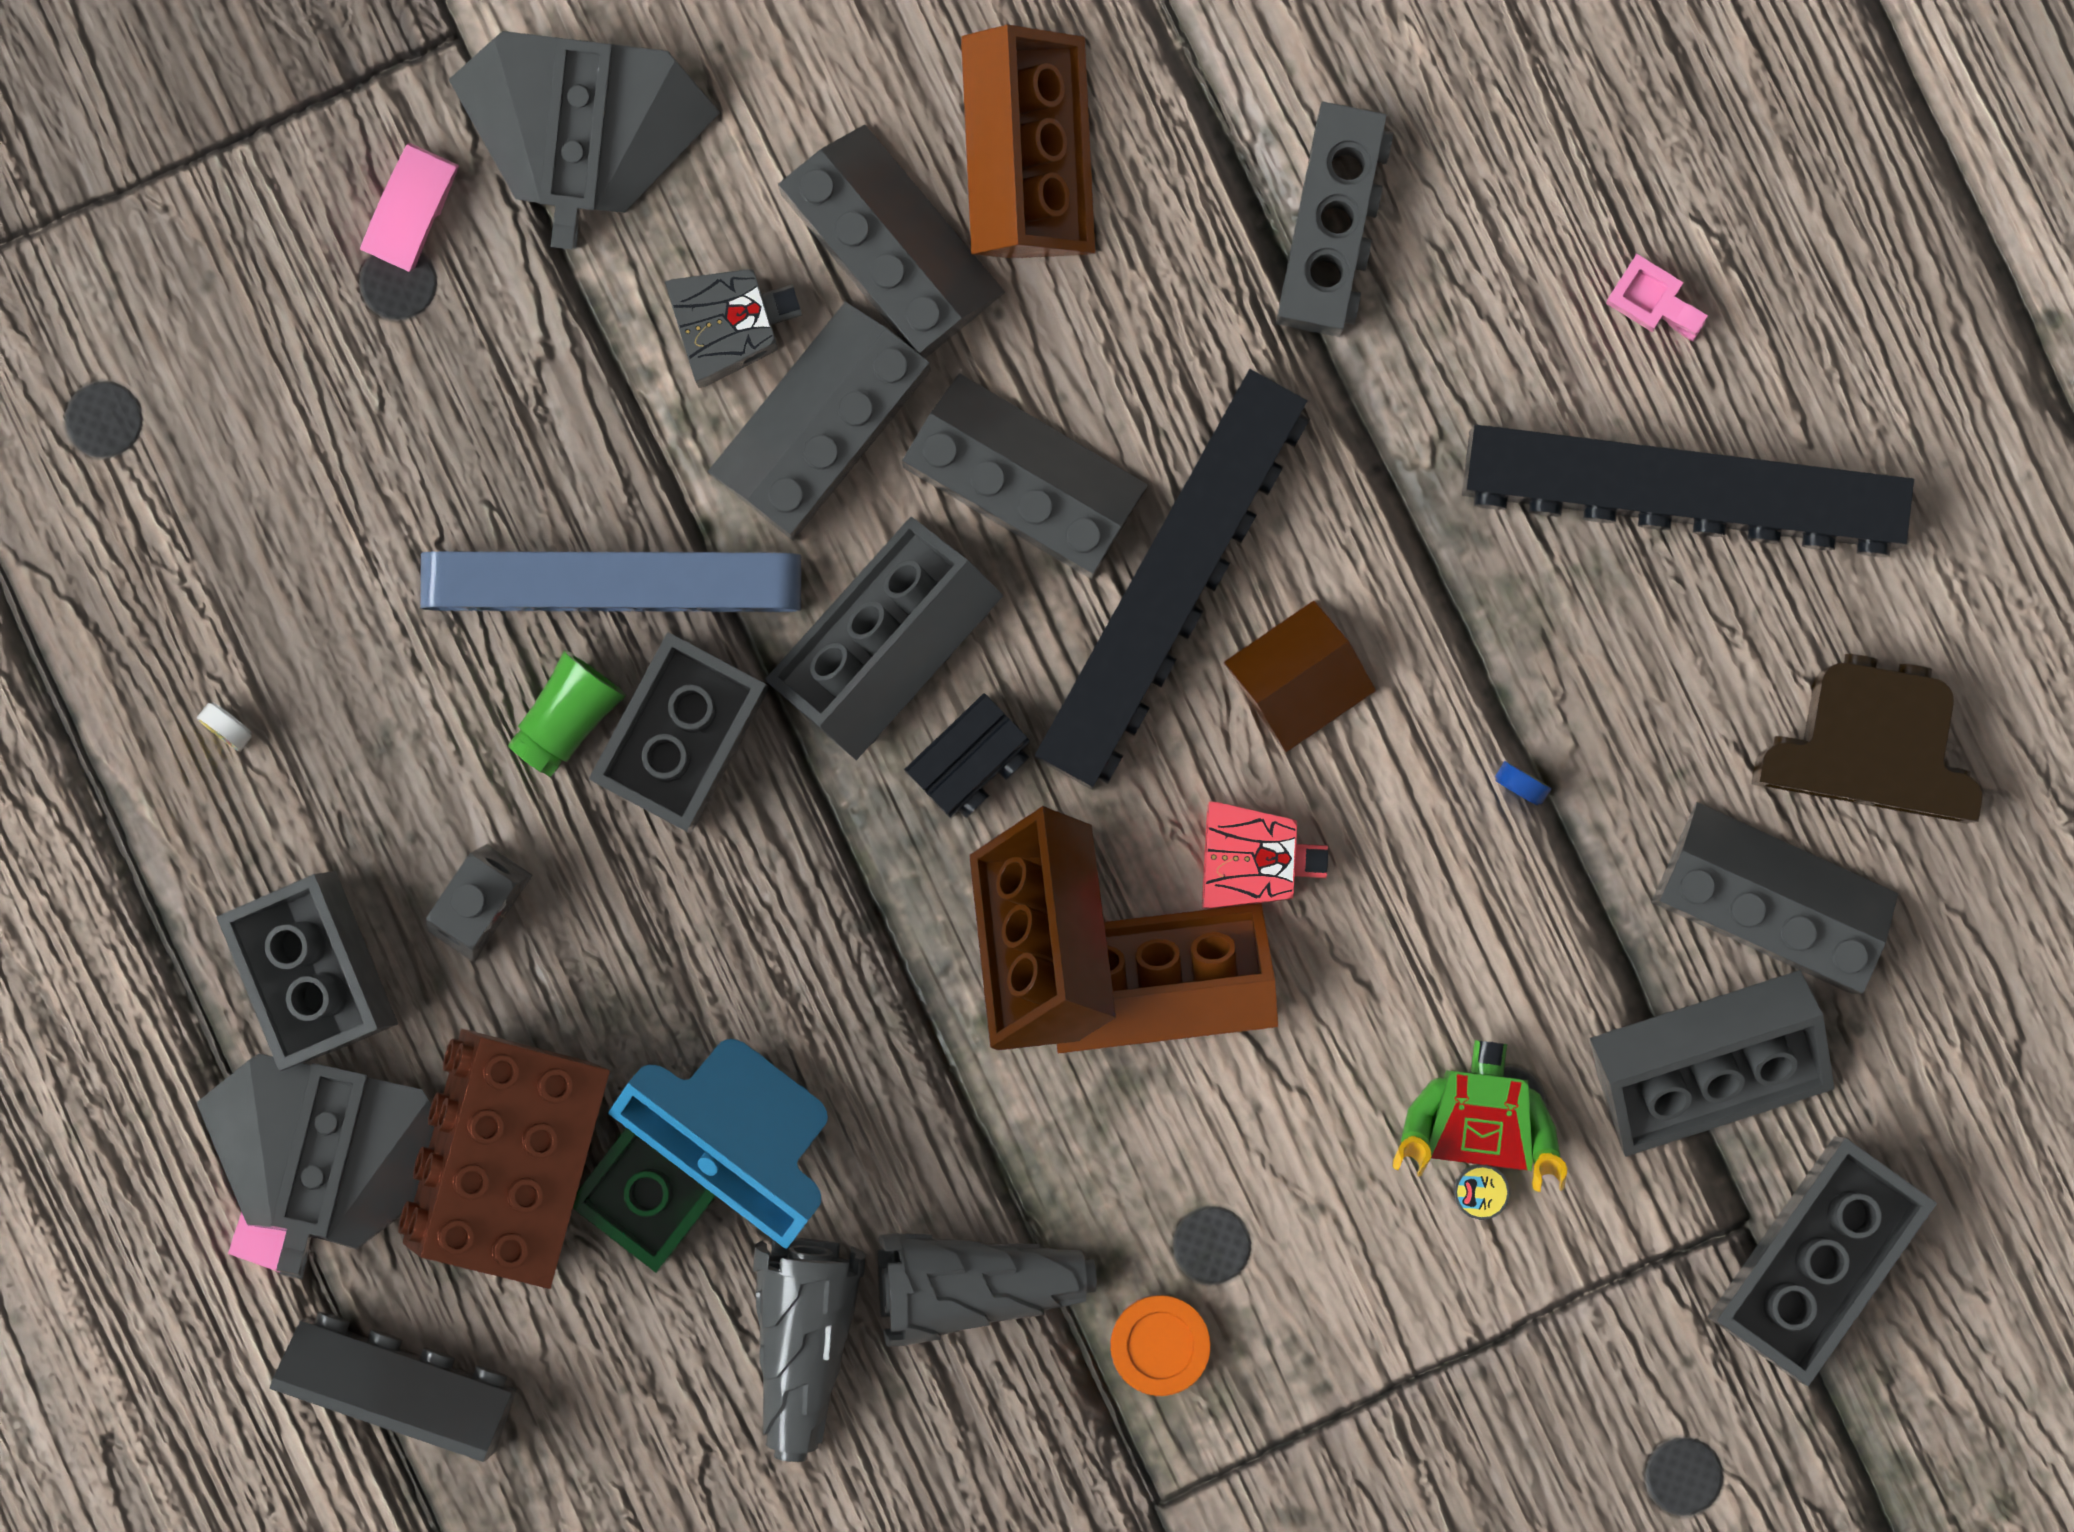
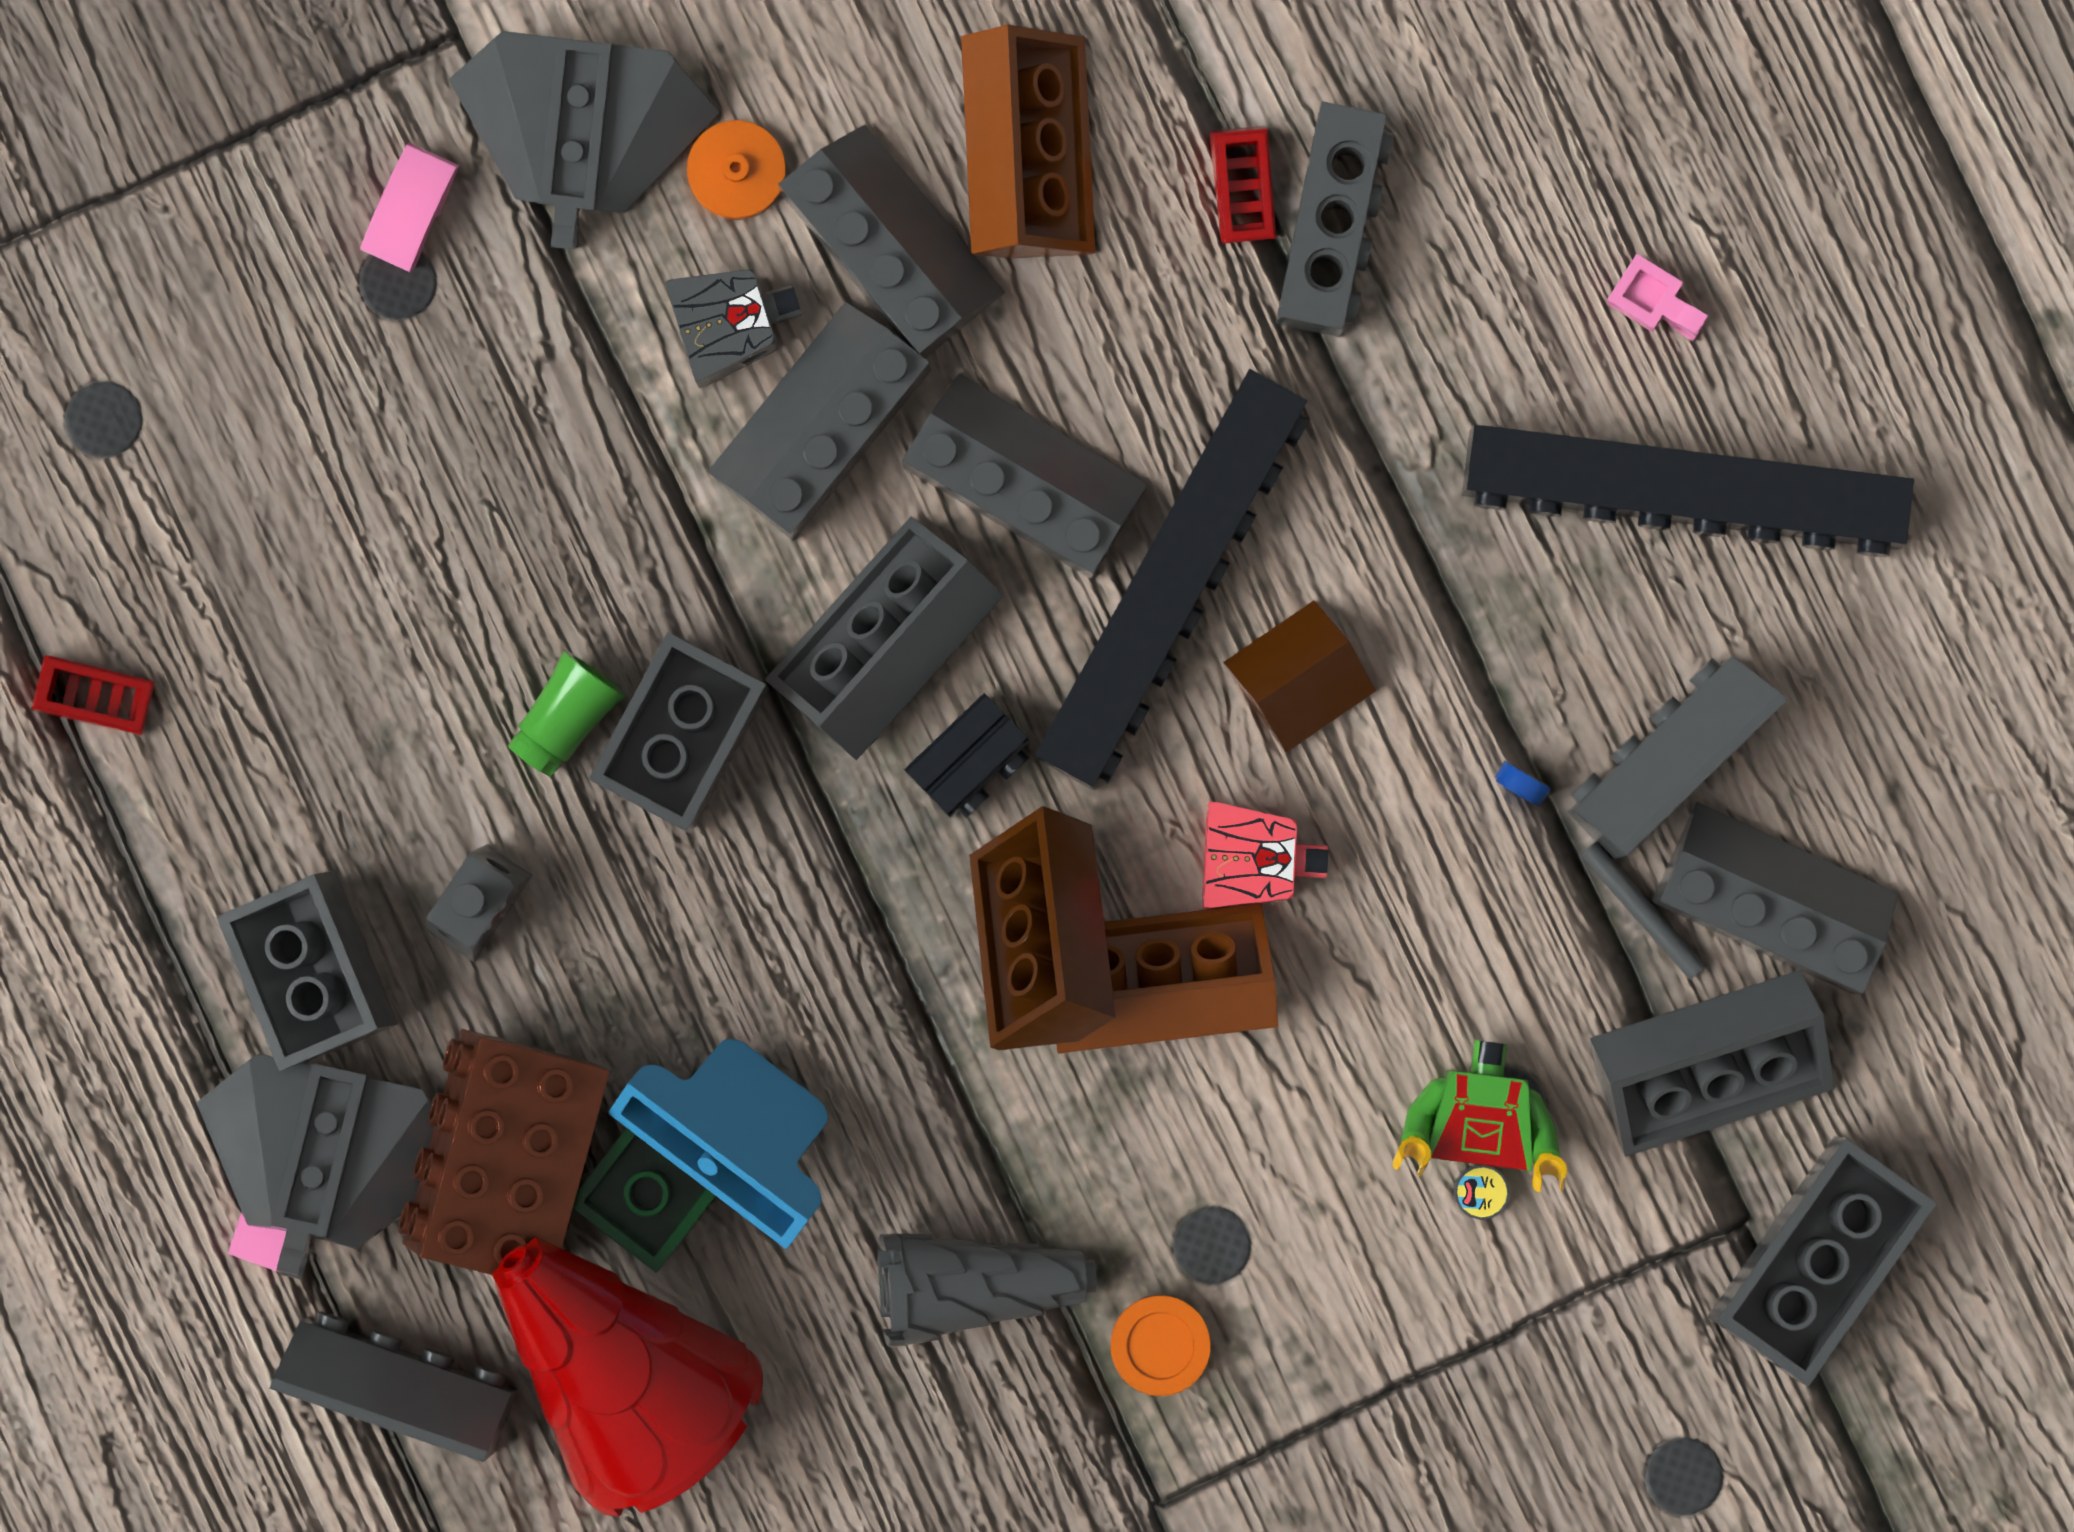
(46, 684): none -> red slope
(224, 726): white tile -> none
(610, 581): sand blue beam -> none
(624, 1378): none -> red cone
(736, 169): none -> orange piece
(804, 1320): dark grey cone -> none
(1263, 182): none -> red slope
(1643, 910): none -> dark grey bar
(1674, 756): none -> dark grey slope
(1875, 743): dark brown brick -> none

